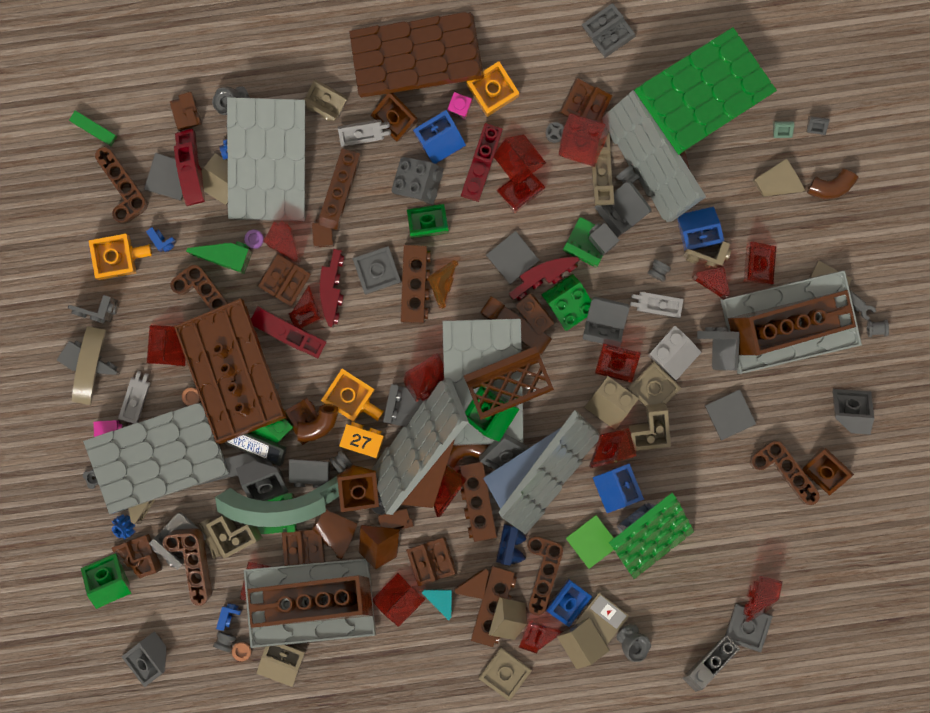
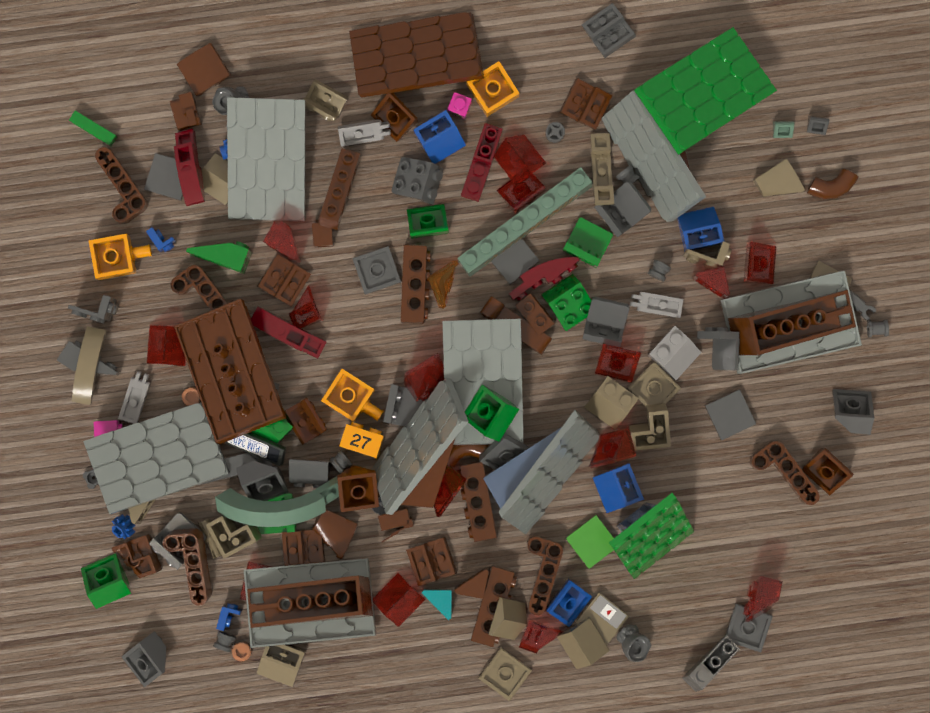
(203, 69): none -> reddish brown slope
(254, 239): medium lavender tile -> none
(320, 426): reddish brown cylinder -> none
(329, 295): dark red slope -> none
(378, 544): reddish brown slope -> none
(506, 368): reddish brown fence -> none
(507, 553): dark blue tile -> none
(525, 221): none -> sand green brick
(582, 139): clear red slope -> none
(603, 238): dark grey brick -> none

